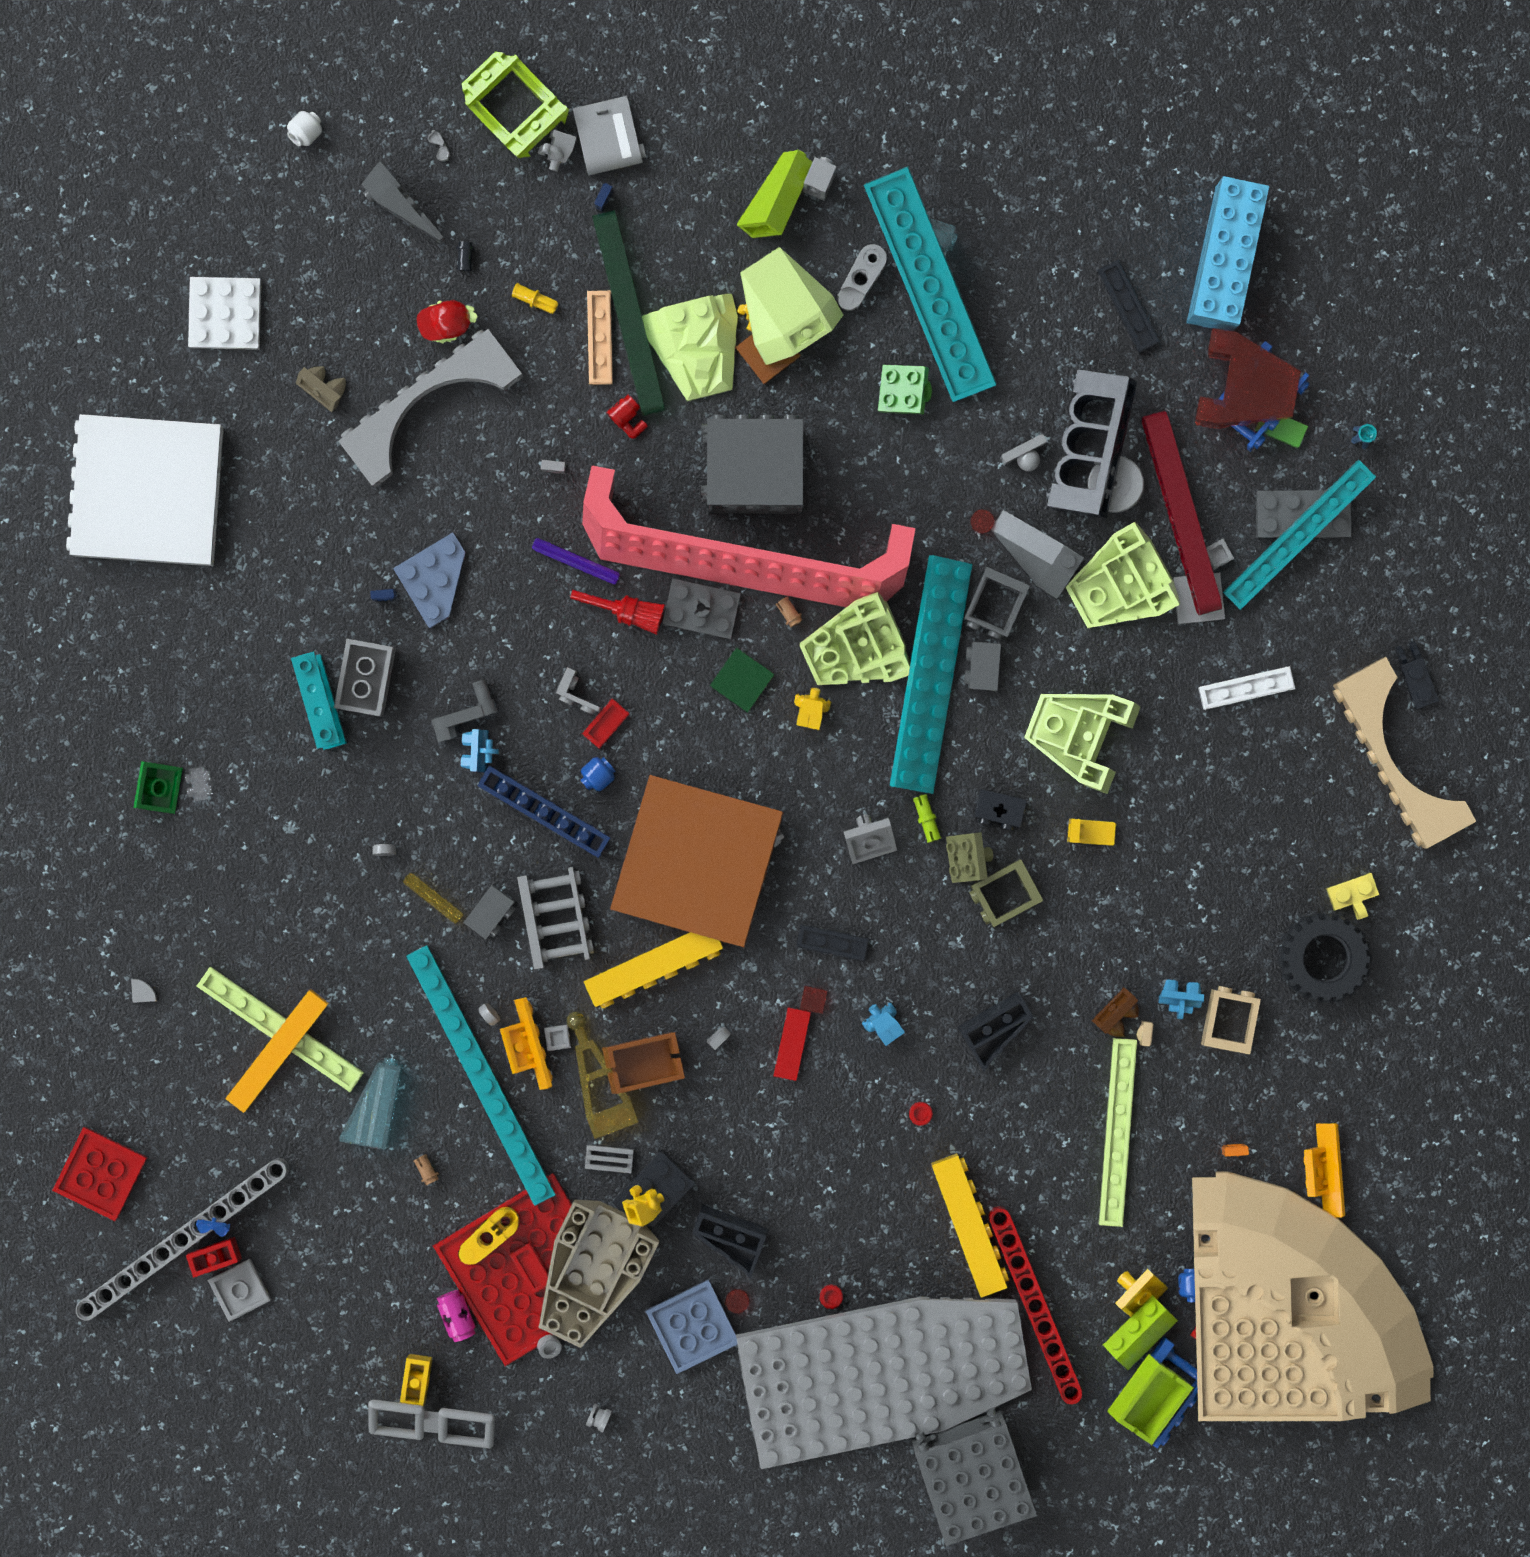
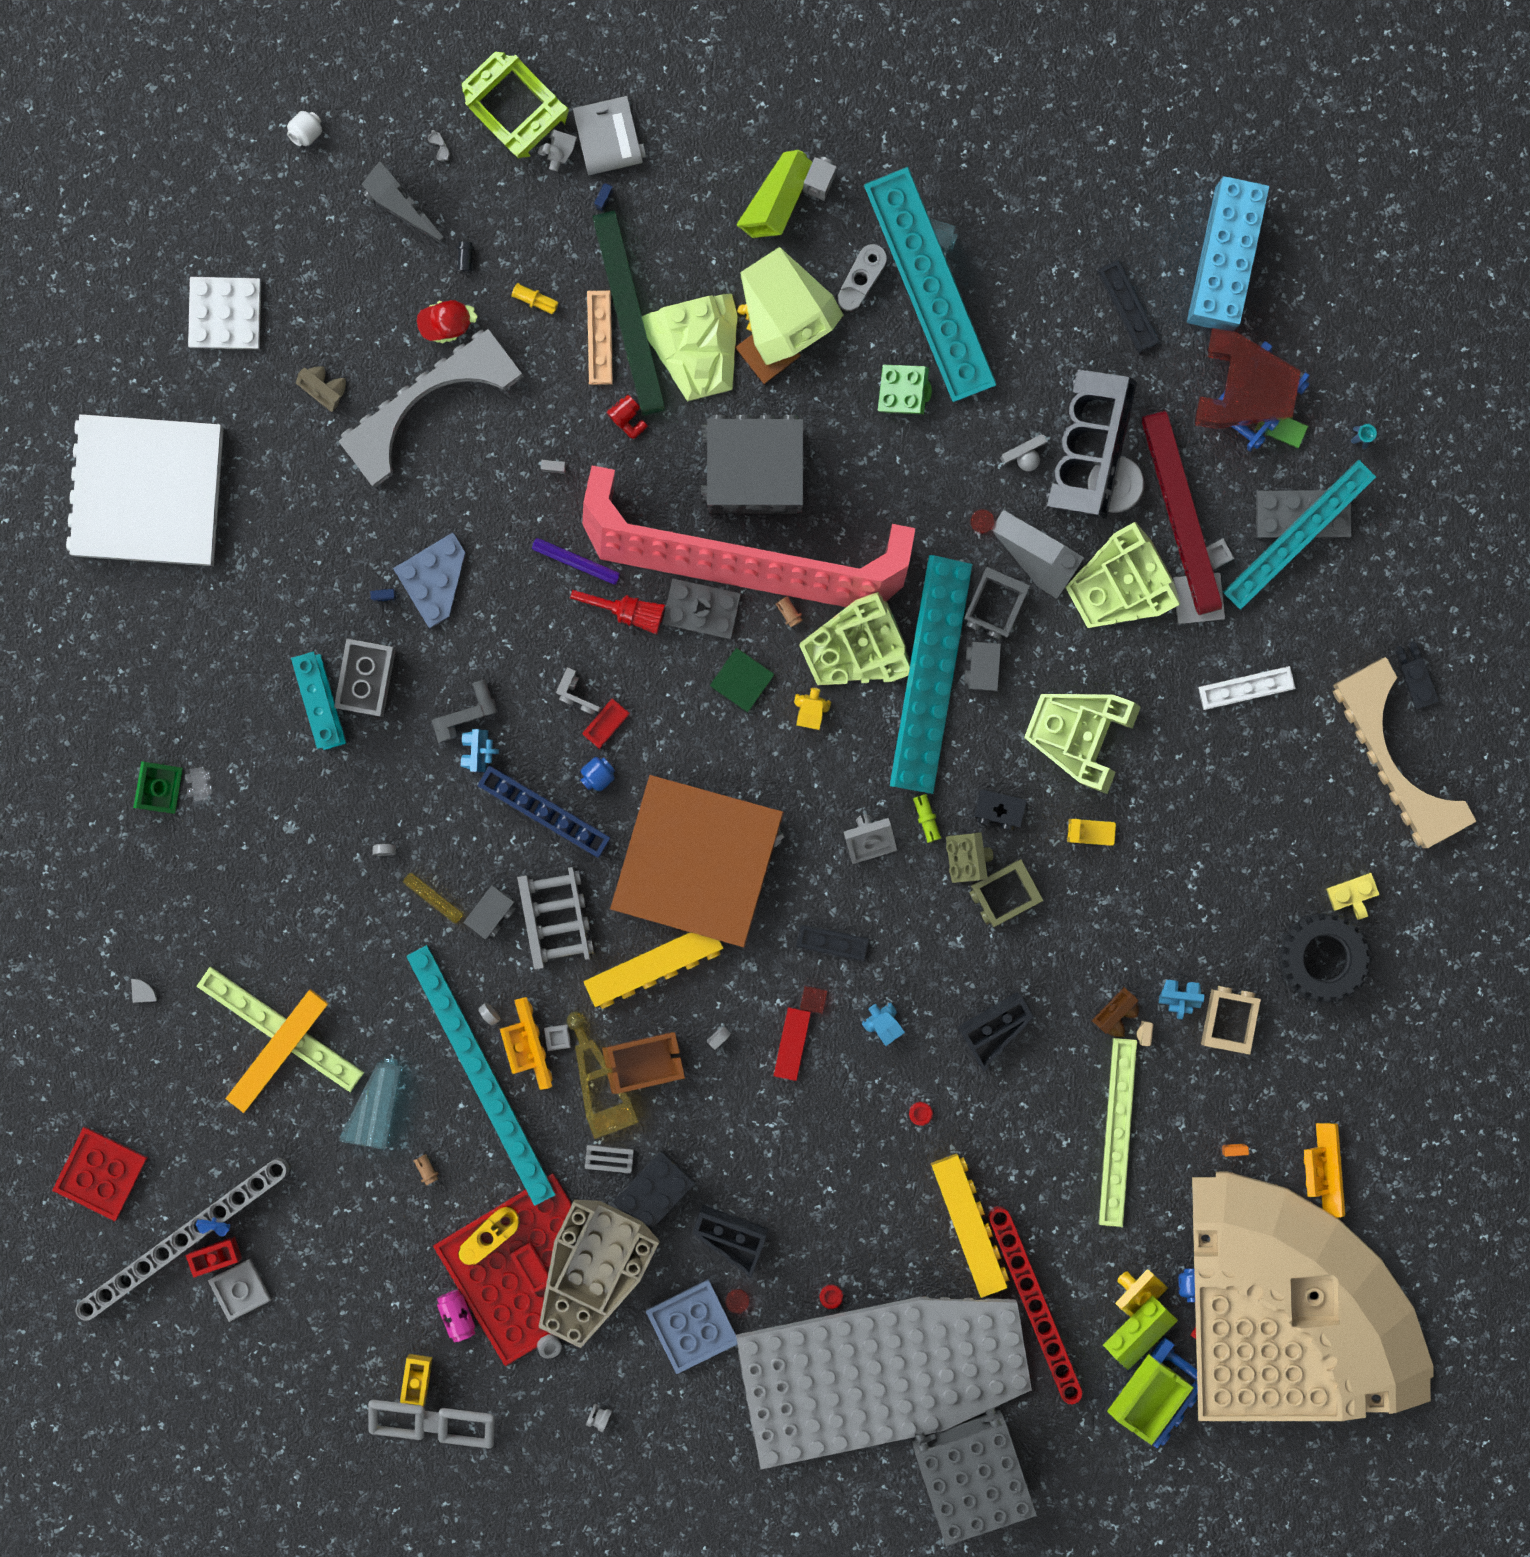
(642, 1208): yellow piece -> none

